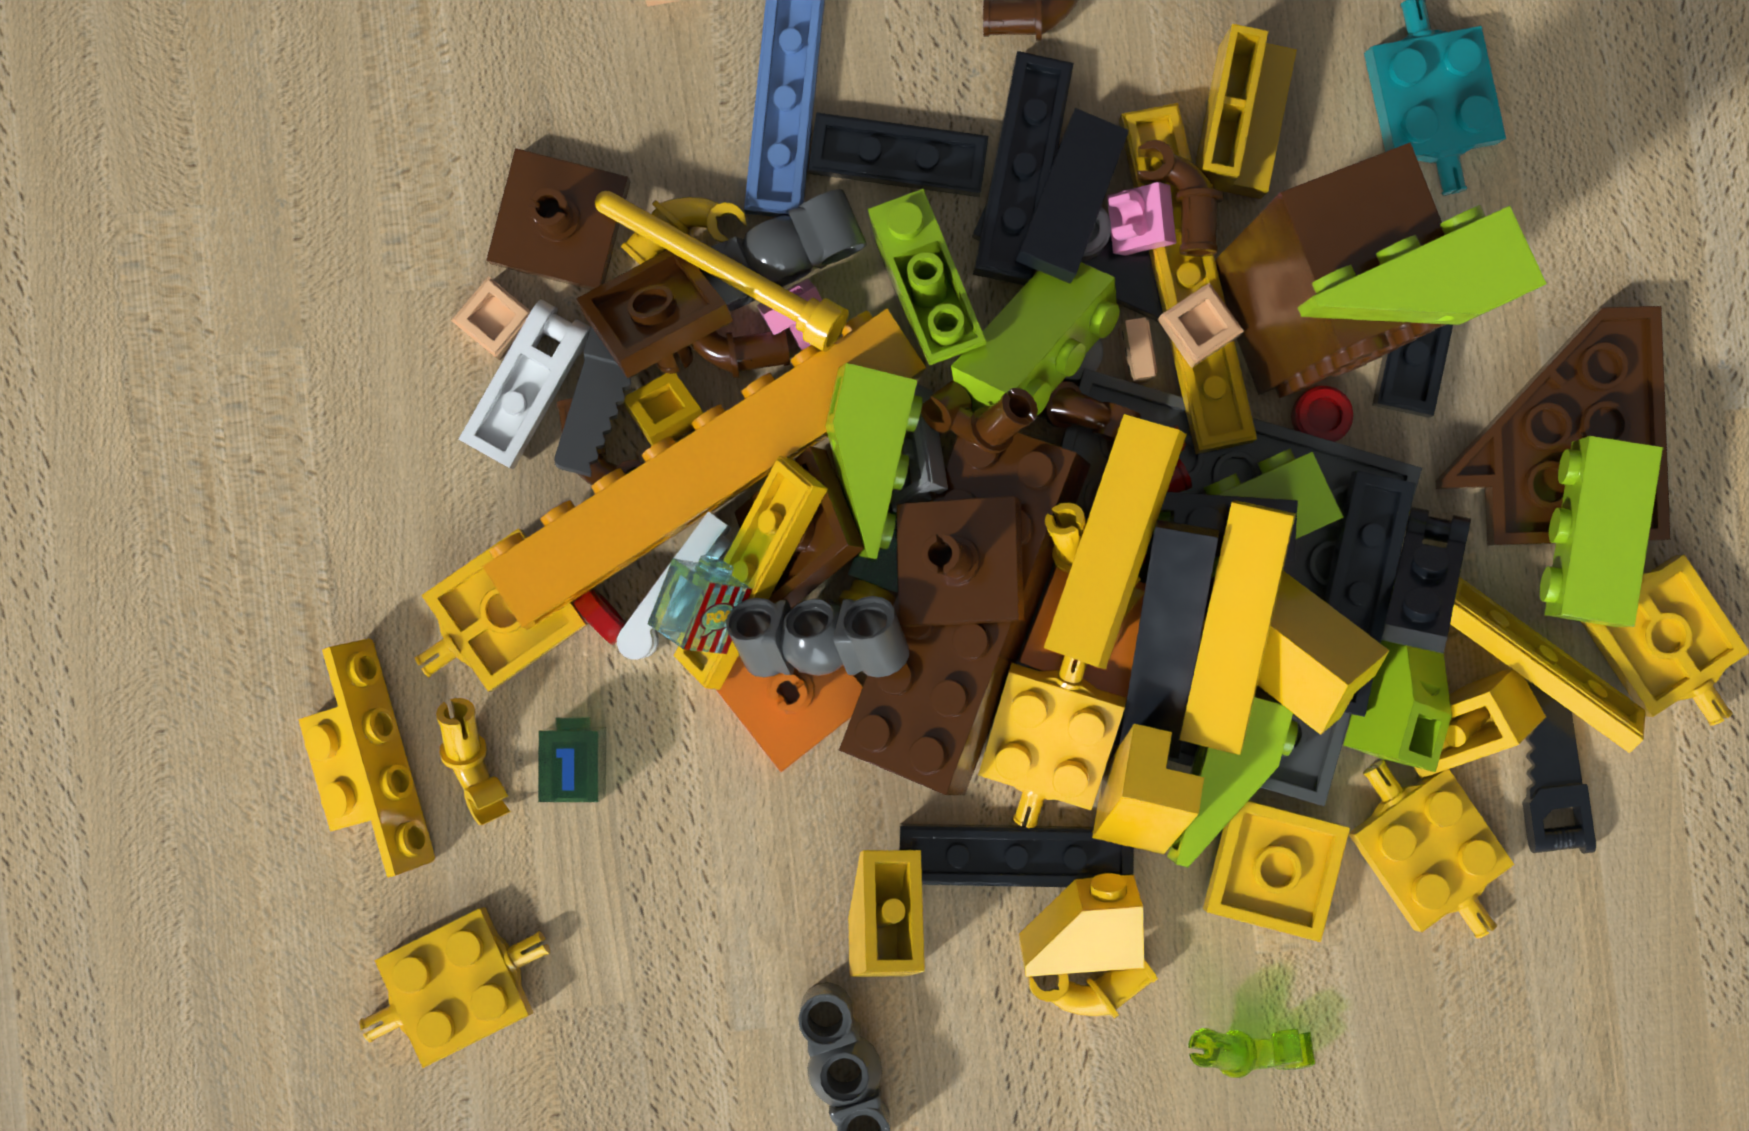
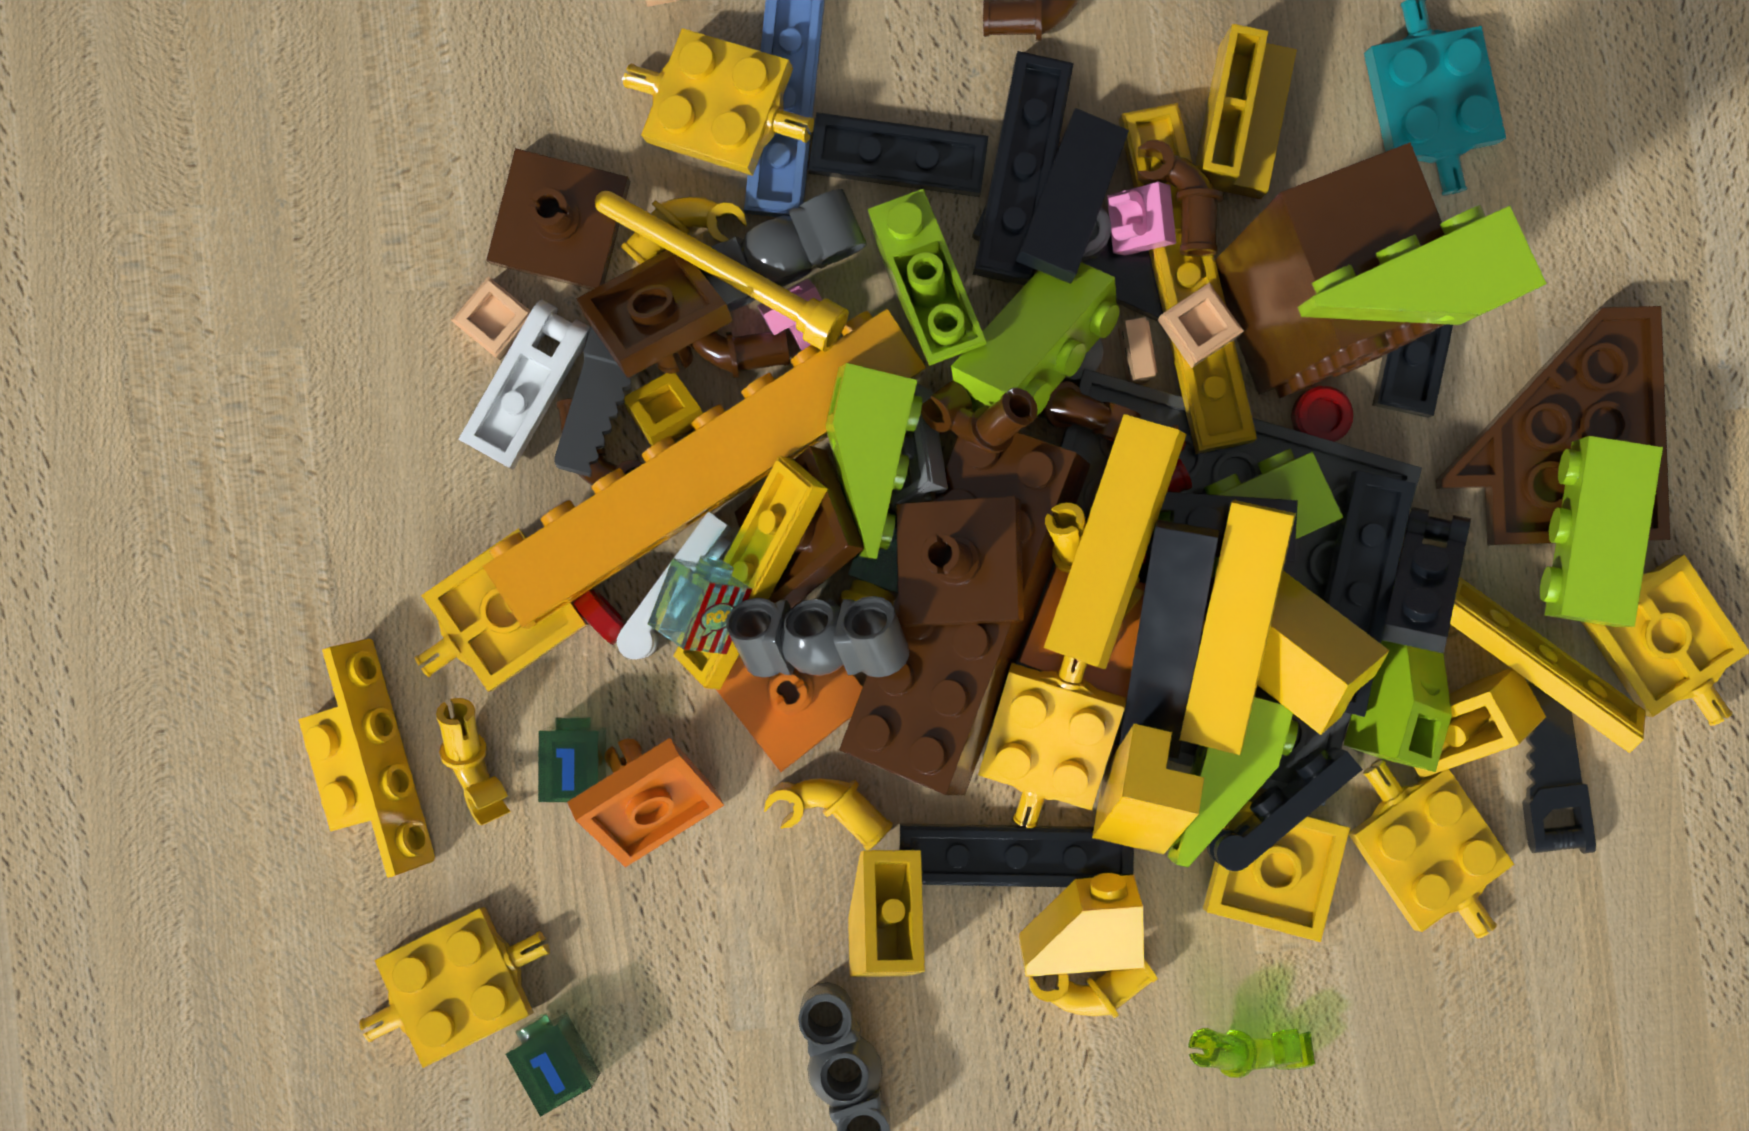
(552, 1062): none -> clear green brick
(644, 800): none -> orange tile
(718, 101): none -> yellow plate
(836, 798): none -> yellow piece
(1281, 810): none -> black plate

